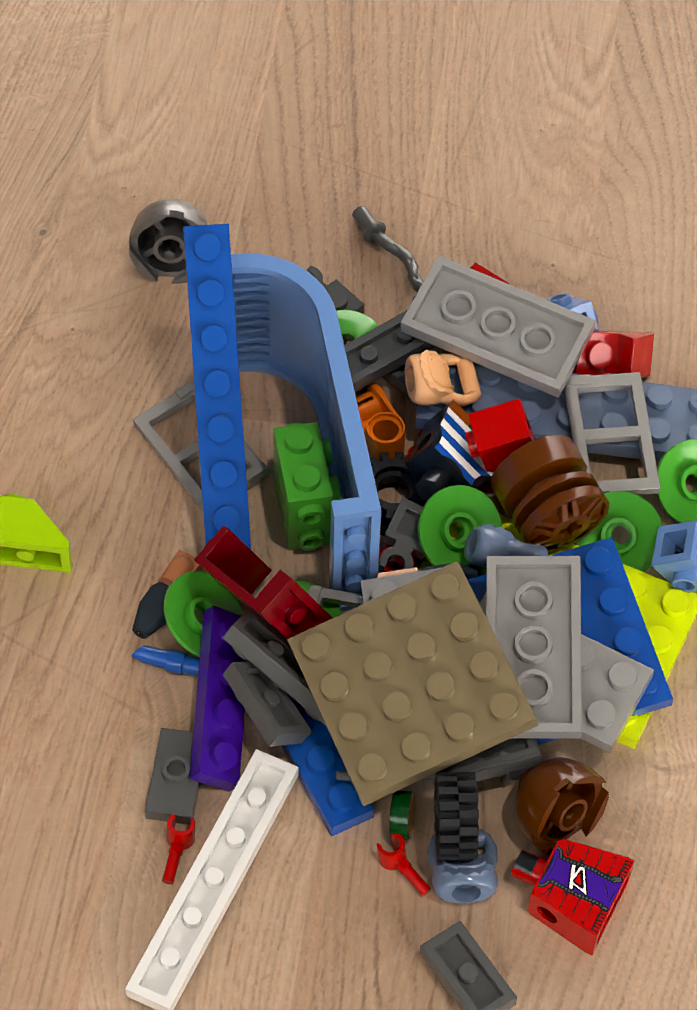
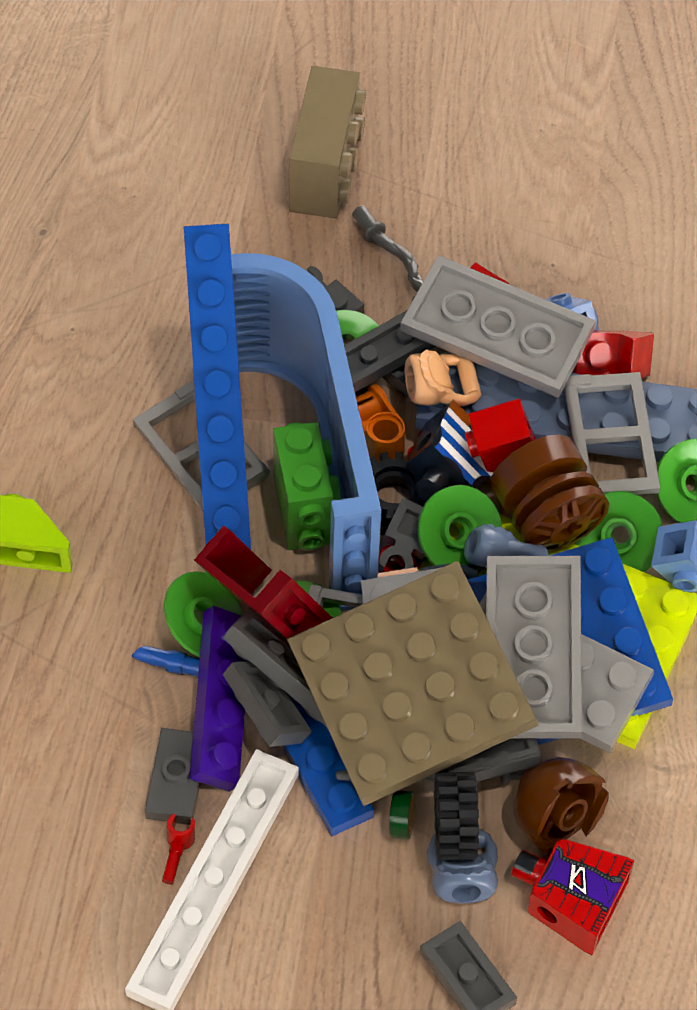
(151, 608): black piece -> none
(158, 238): flat silver cylinder -> none
(325, 142): none -> dark tan brick
(398, 861): red hand -> none

